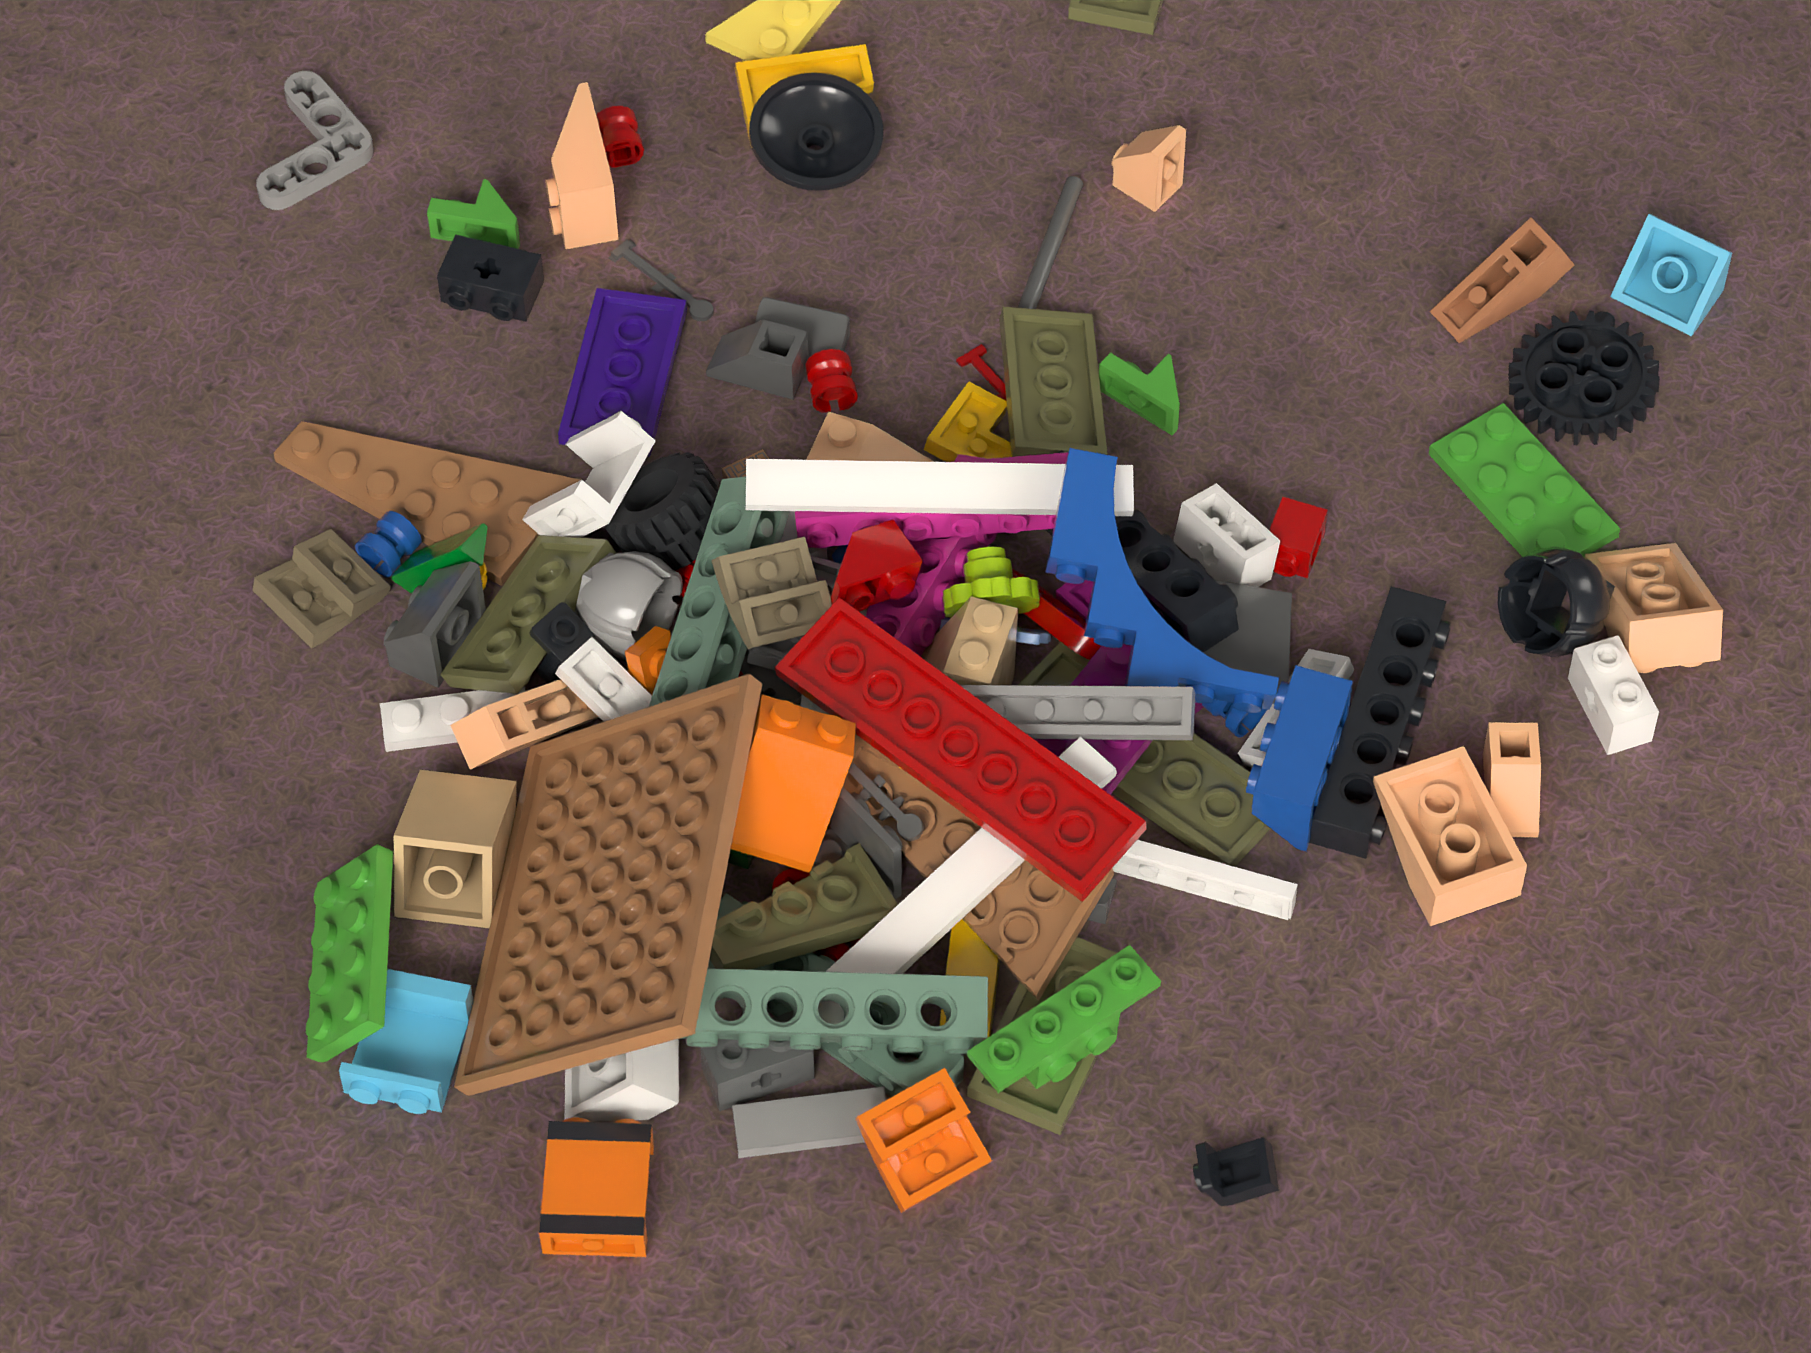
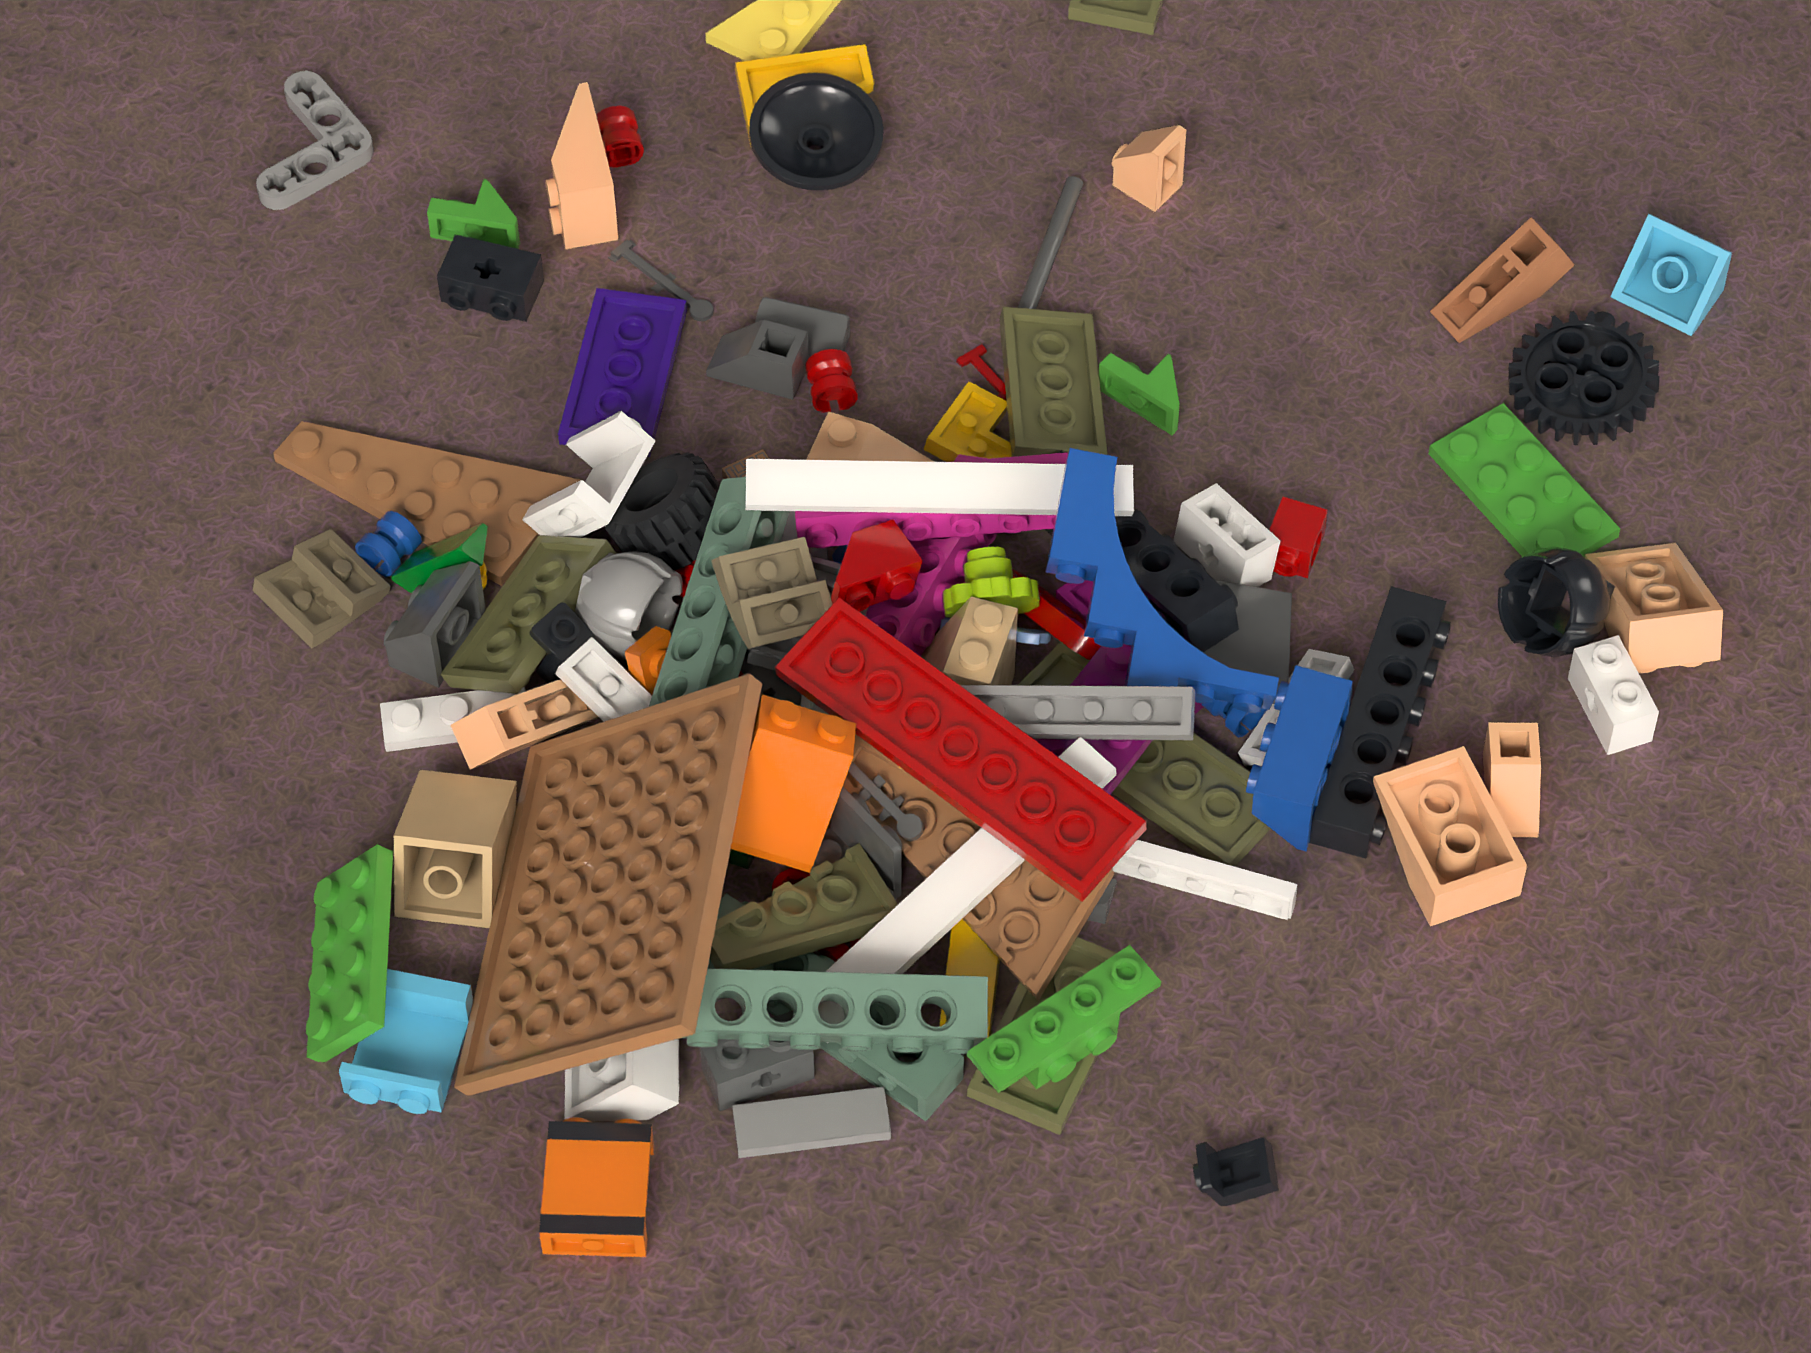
(922, 1140): orange slope -> none

